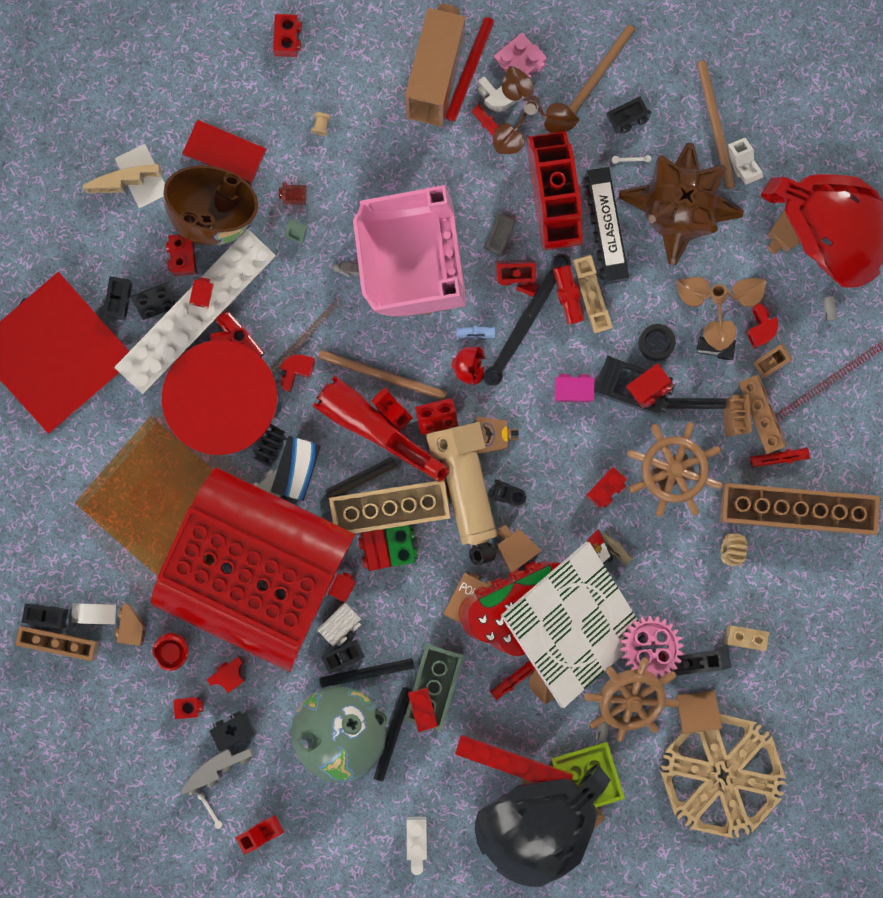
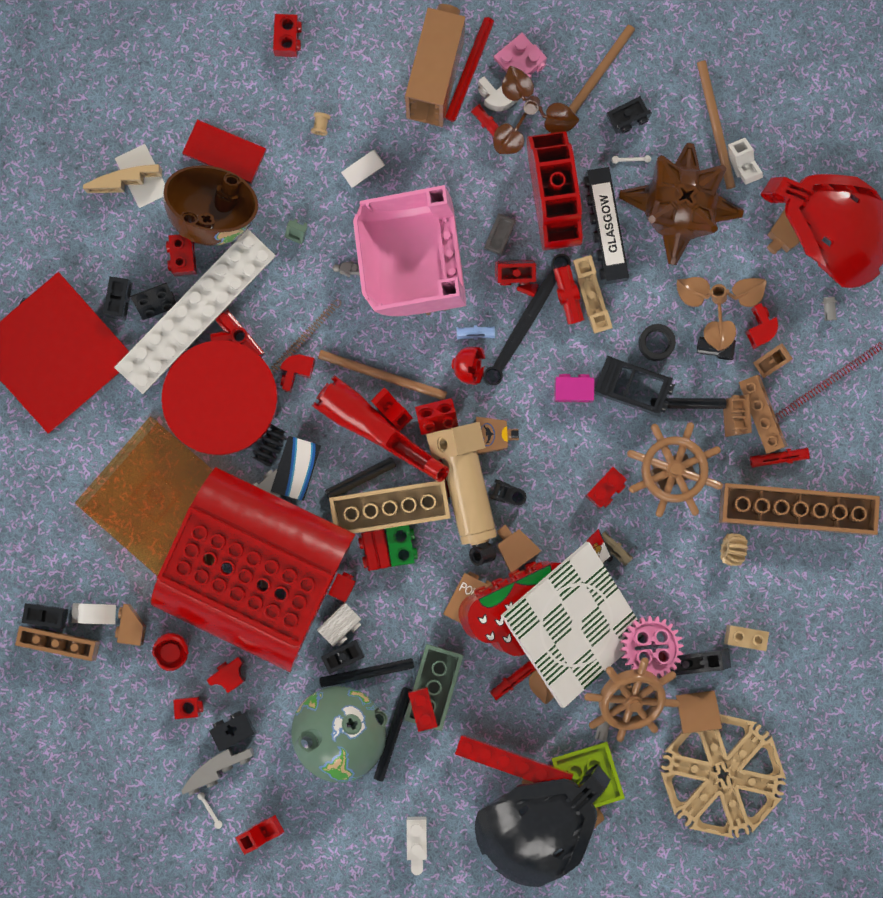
(201, 293): red brick -> none
(293, 194): clear red bracket -> none
(363, 168): none -> white slope
(650, 386): red brick -> none

